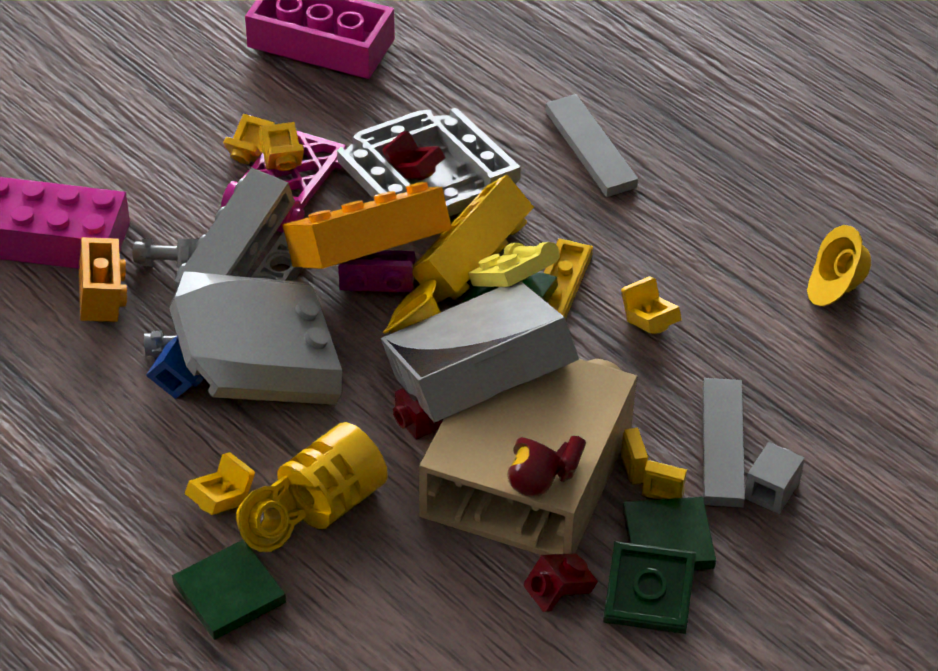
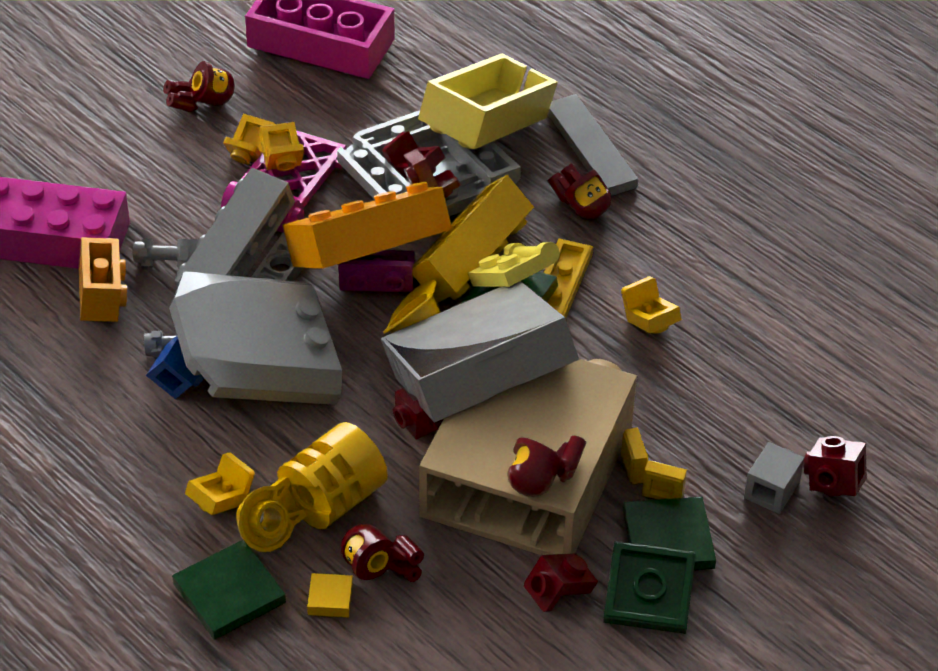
(206, 86): none -> dark red piece
(330, 595): none -> yellow tile
(373, 553): none -> dark red piece
(420, 172): none -> dark red bracket
(485, 101): none -> light yellow piece
(584, 193): none -> dark red piece
(723, 443): light grey tile -> none
(836, 466): none -> dark red brick
(839, 266): yellow piece -> none

